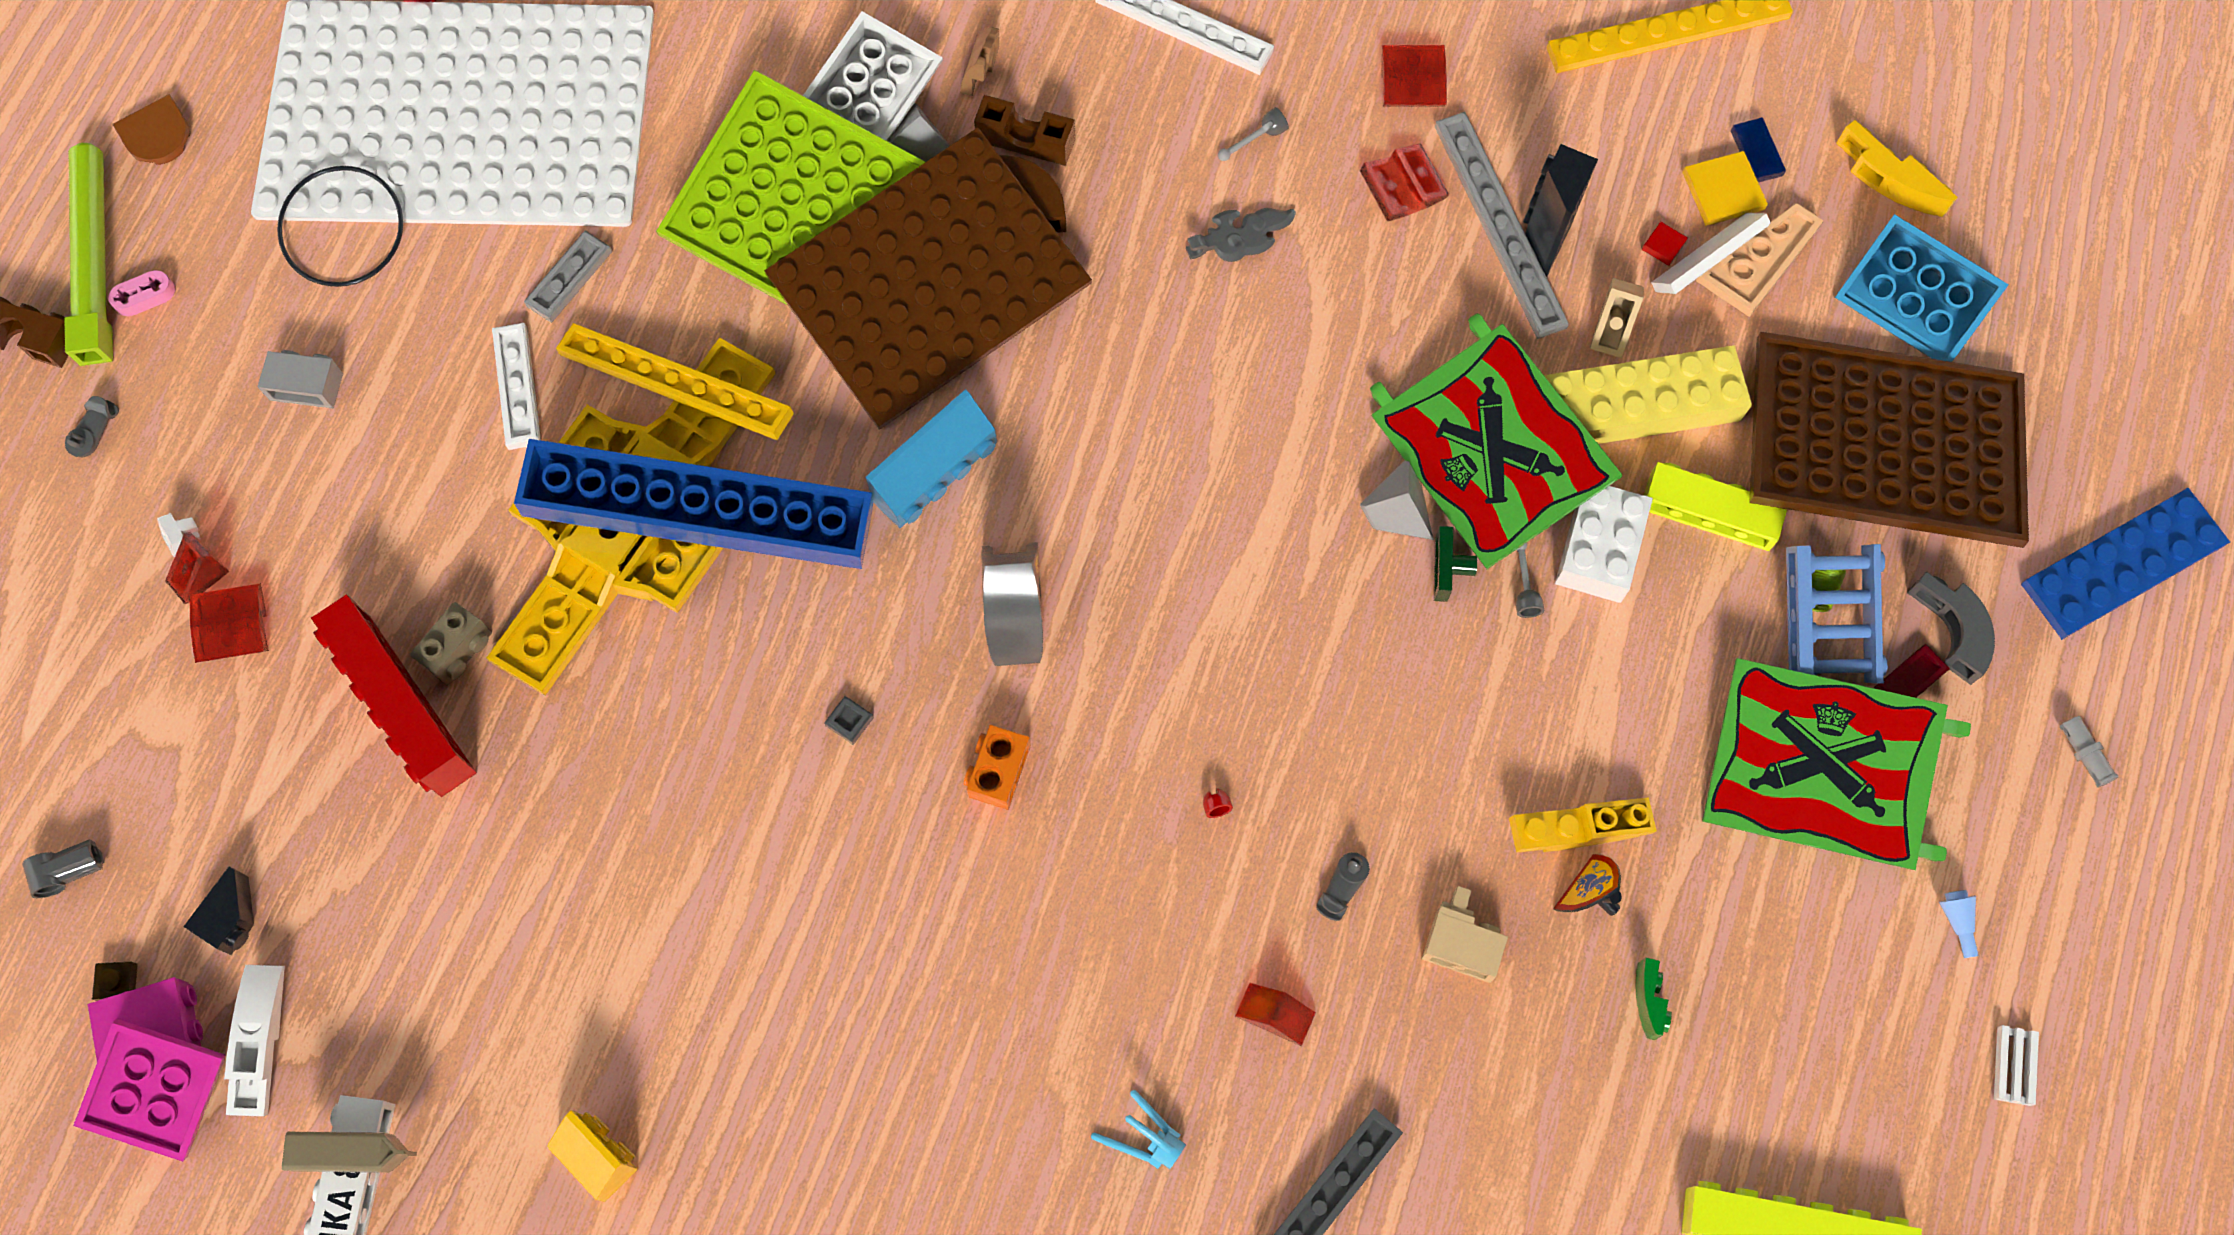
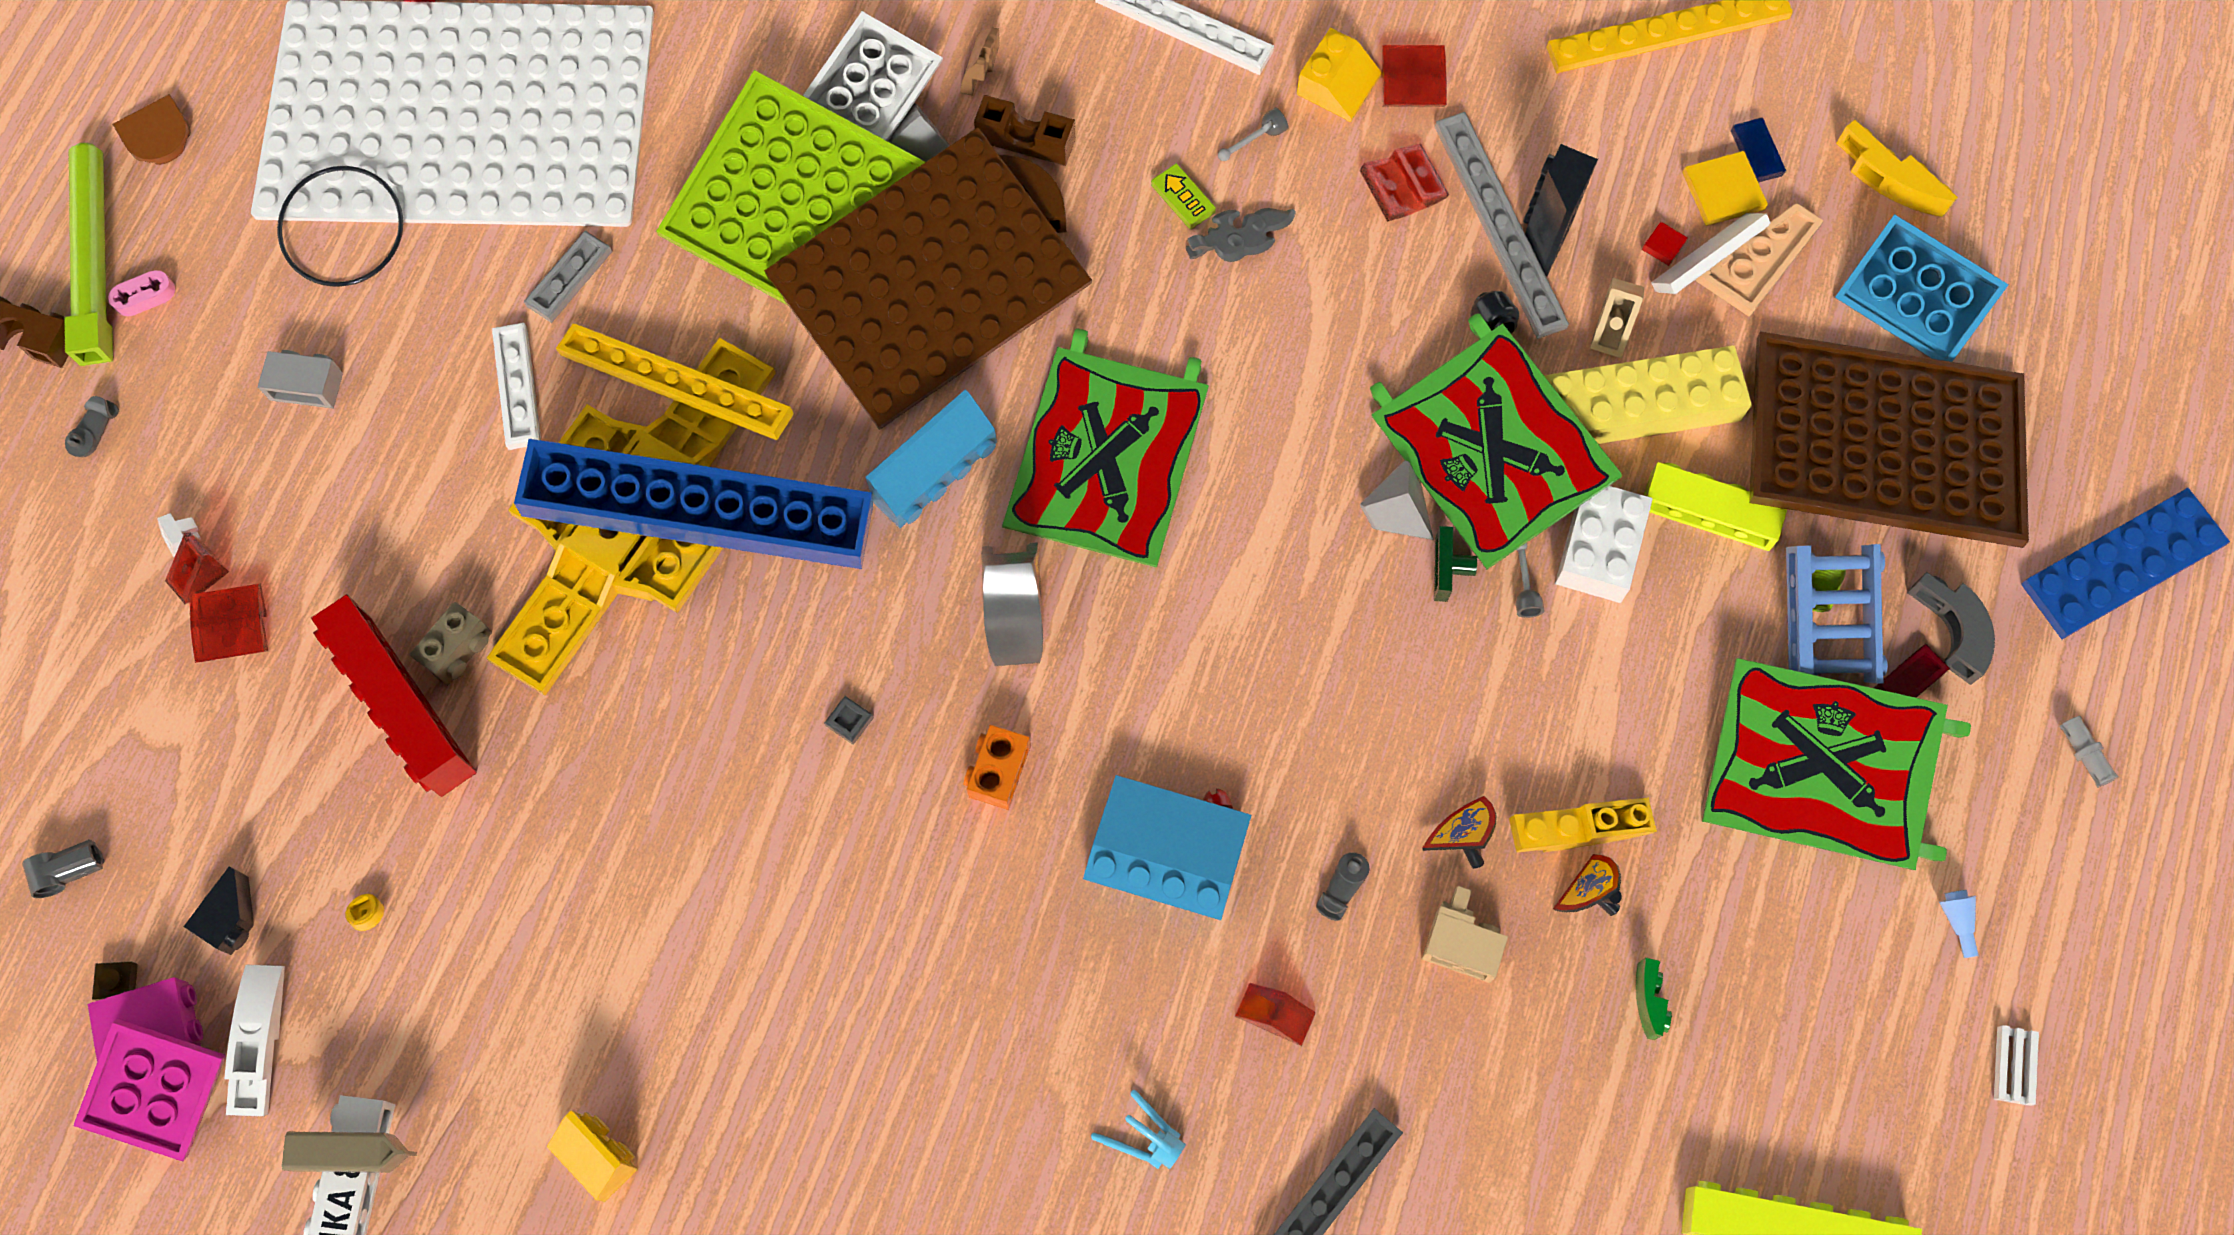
(364, 912): none -> yellow tile
(1106, 454): none -> flag
(1167, 847): none -> dark azure slope
(1183, 196): none -> lime tile
(1338, 75): none -> yellow slope
(1466, 829): none -> shield
(1496, 310): none -> black head

